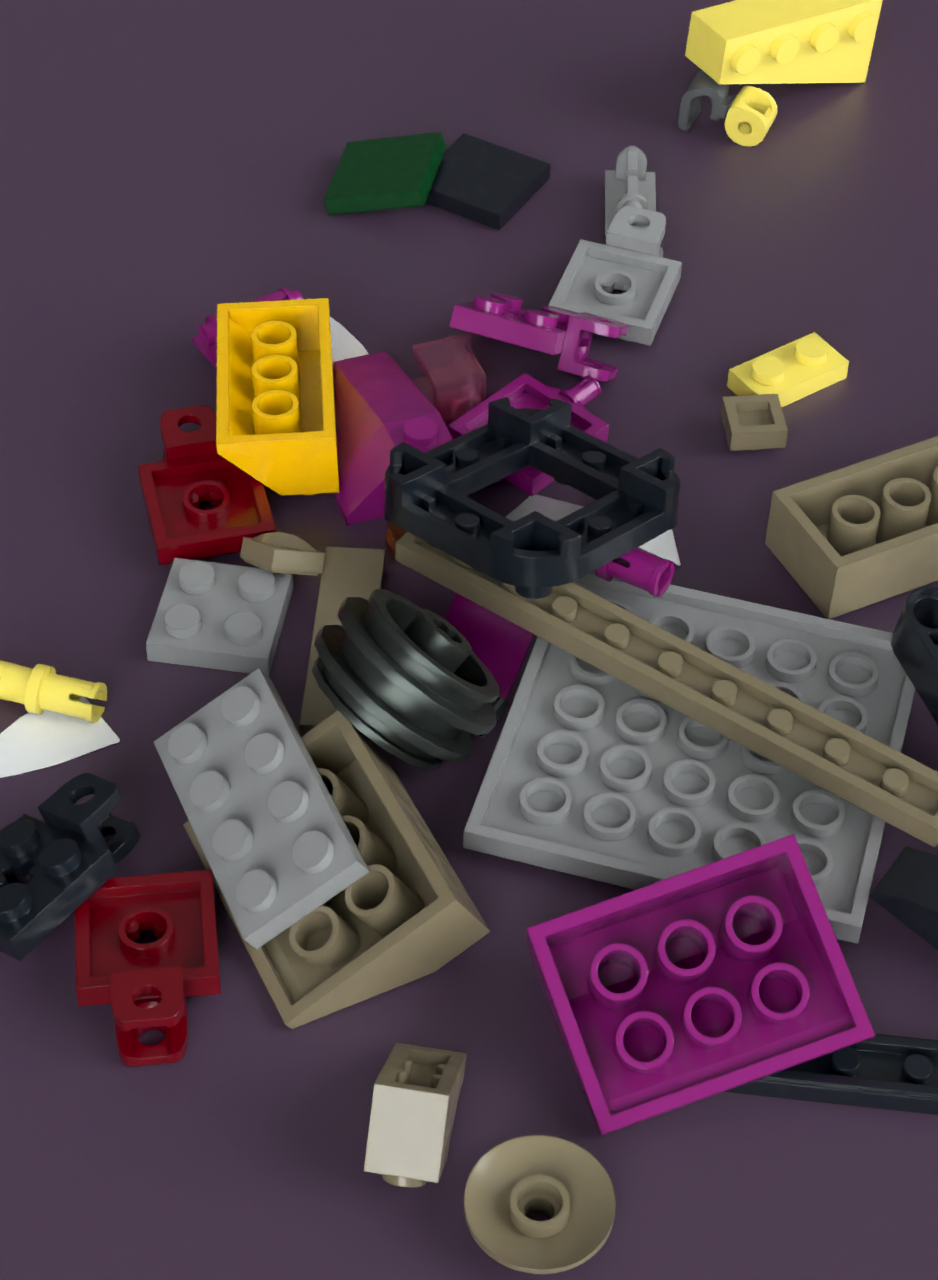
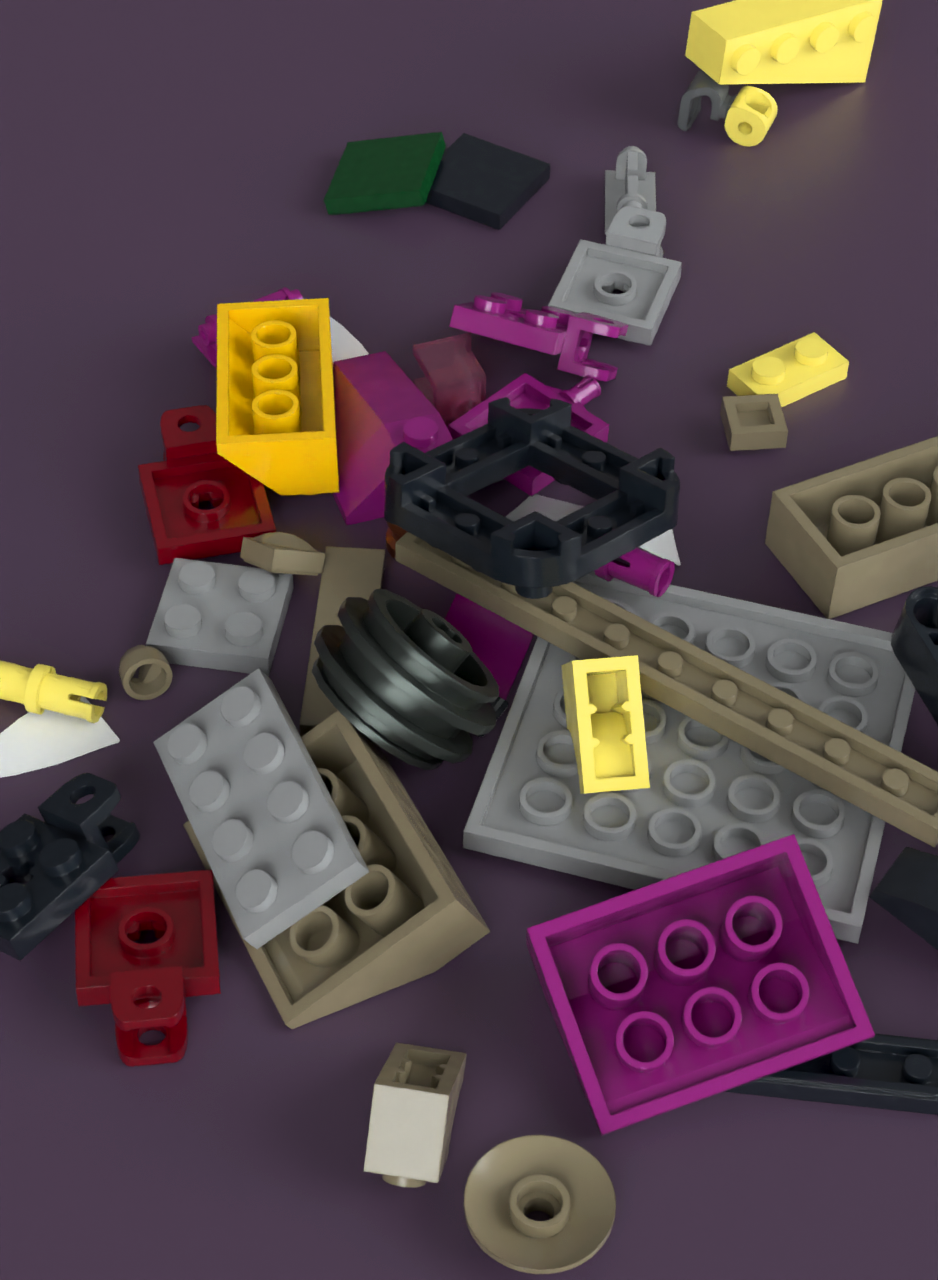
(153, 676): none -> dark tan hinge
(606, 723): none -> light yellow arch

